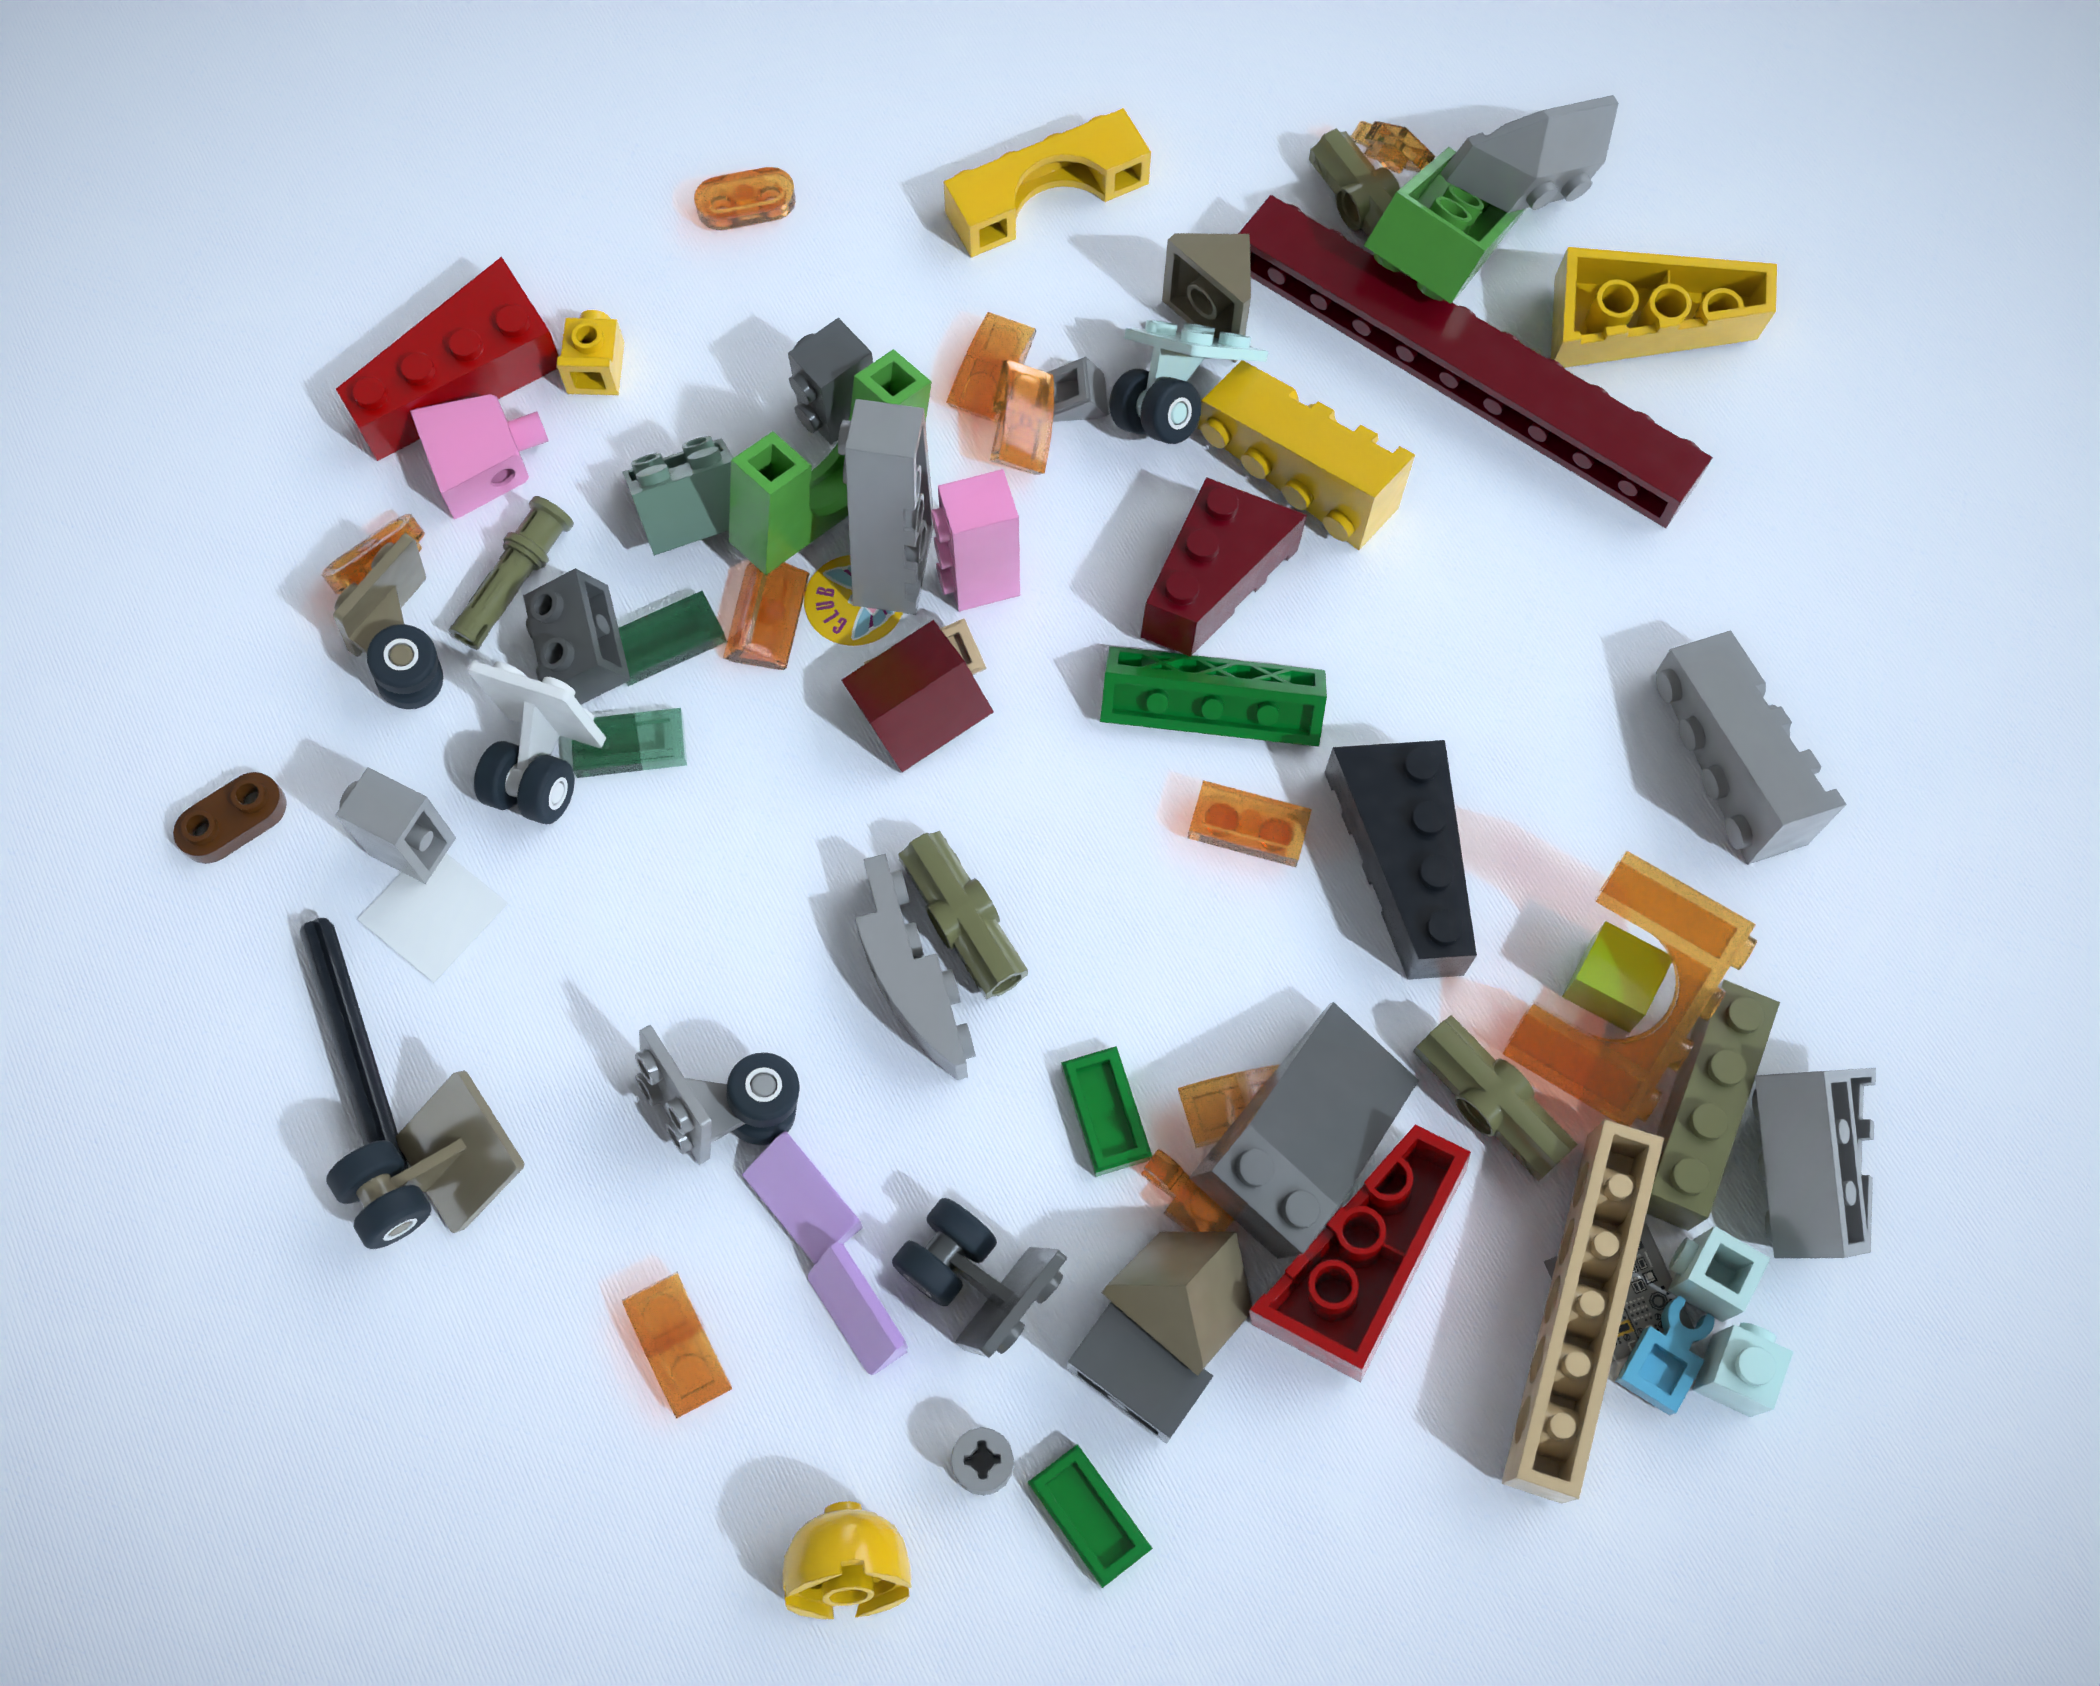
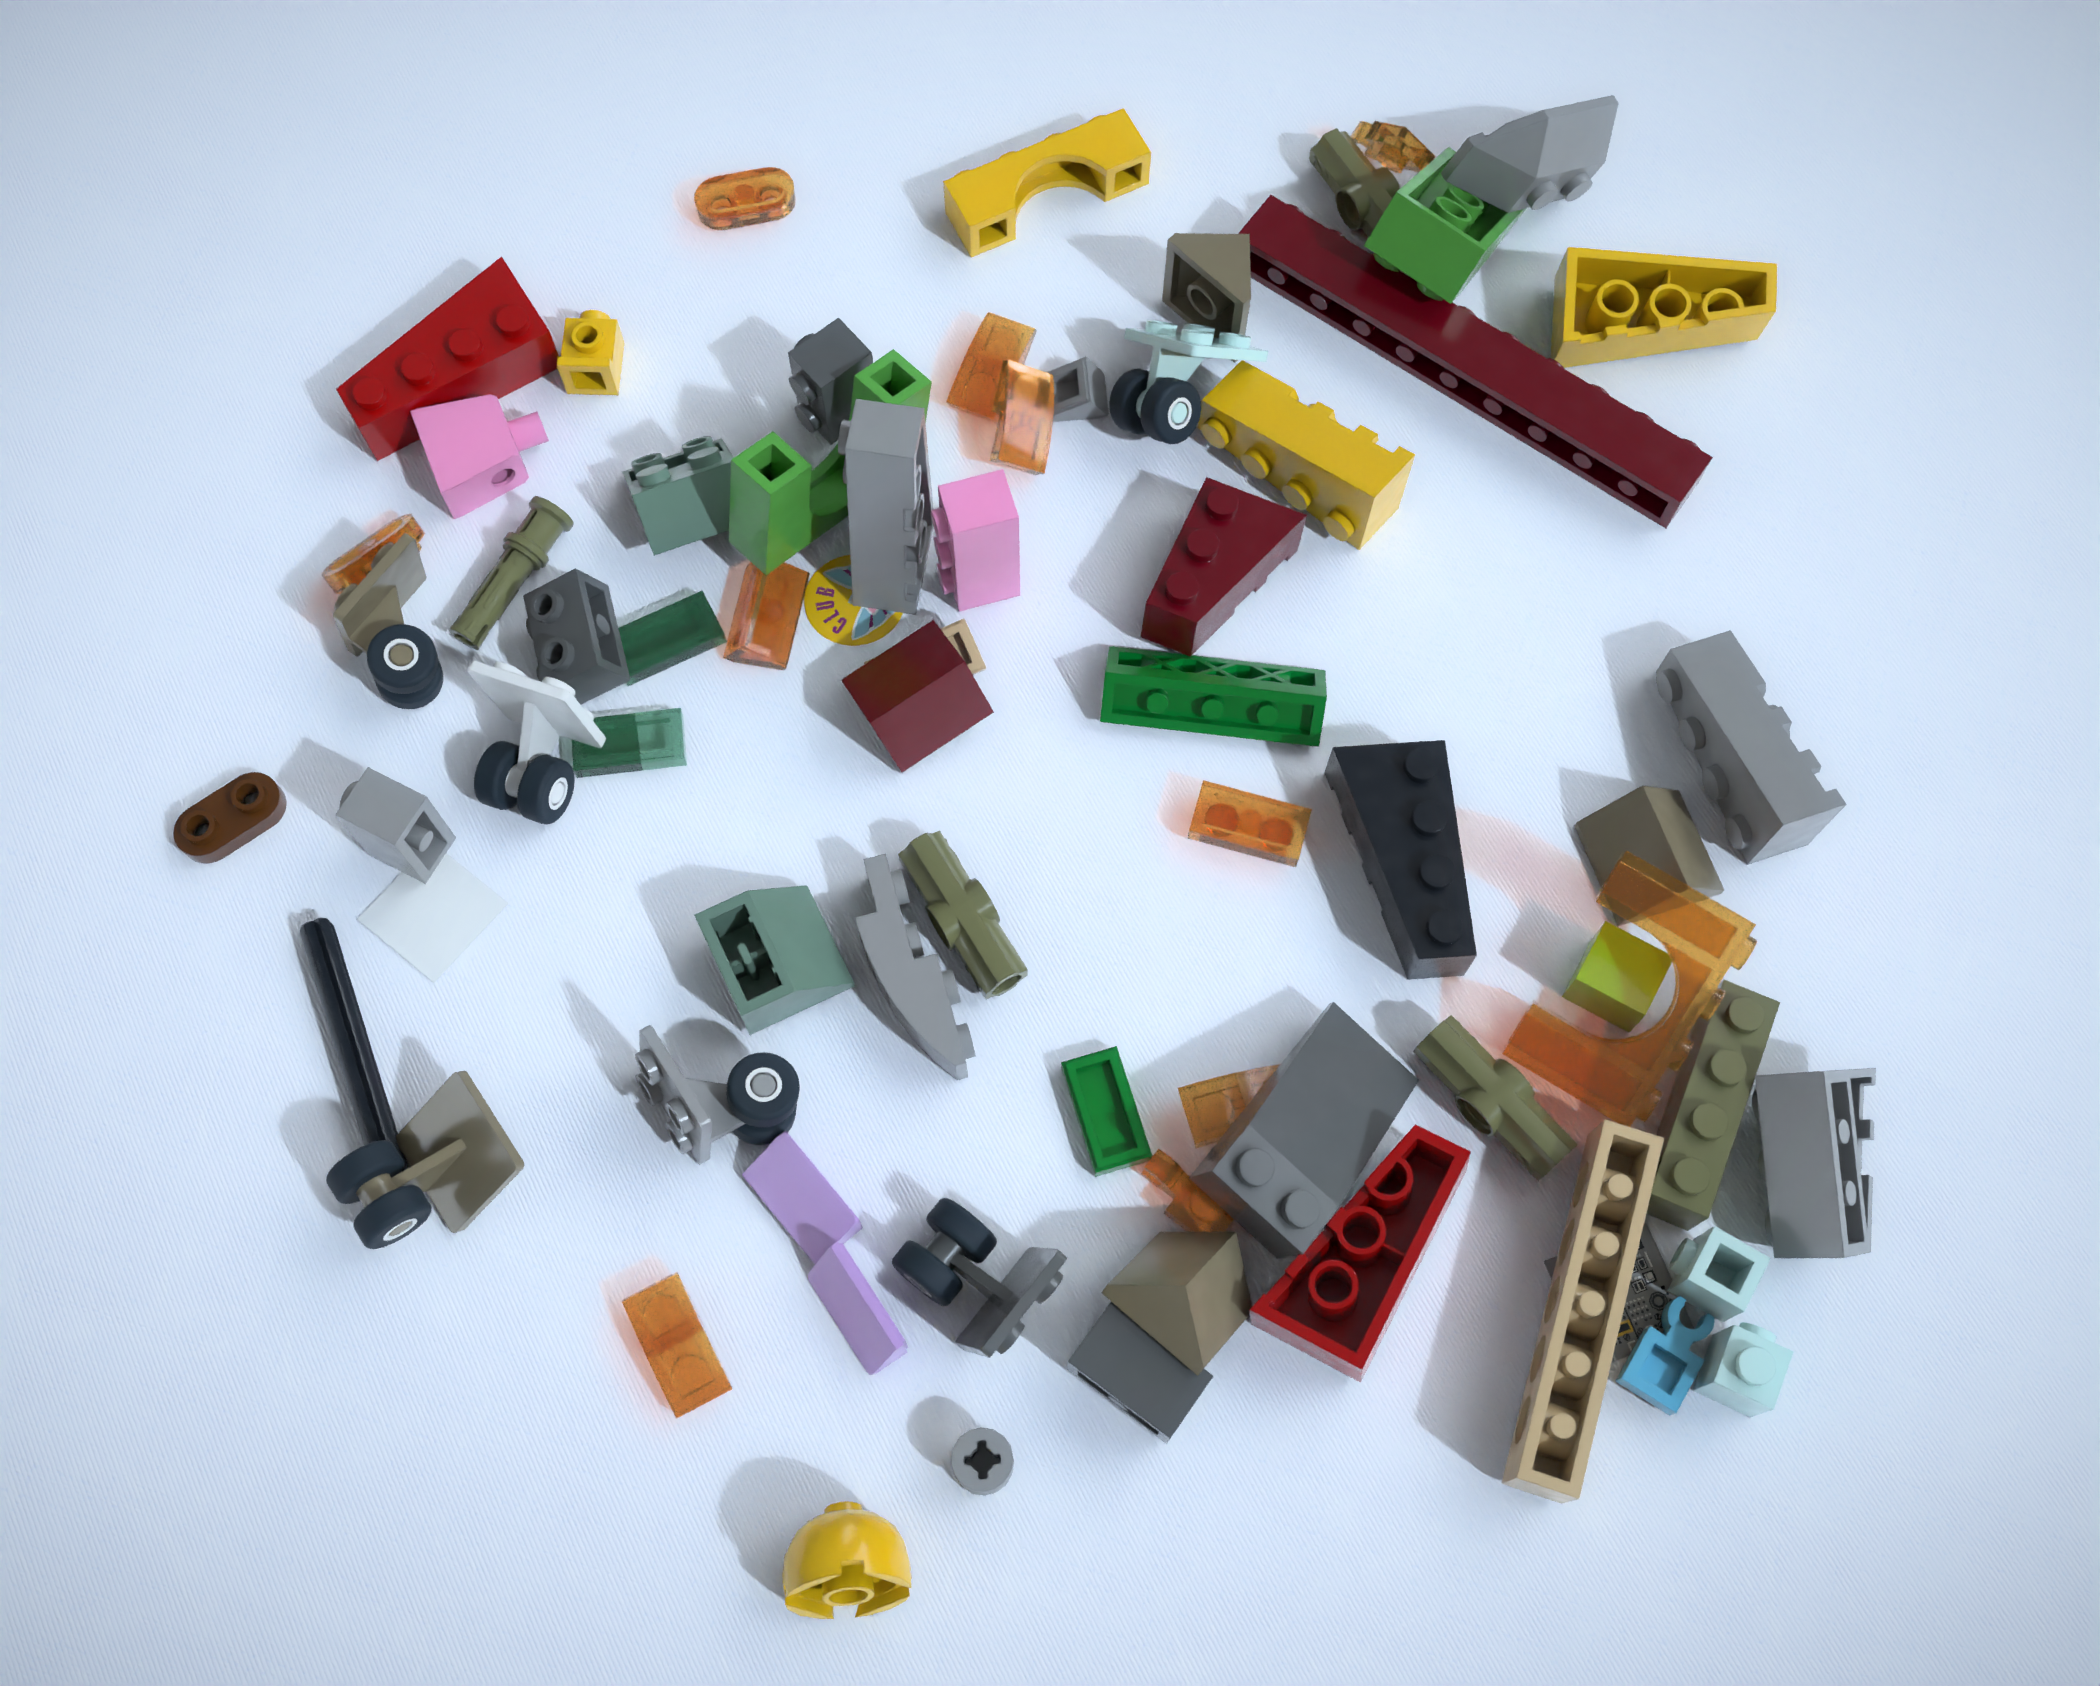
(774, 953): none -> sand green slope
(1089, 1516): green tile -> none
(1654, 828): none -> dark tan slope

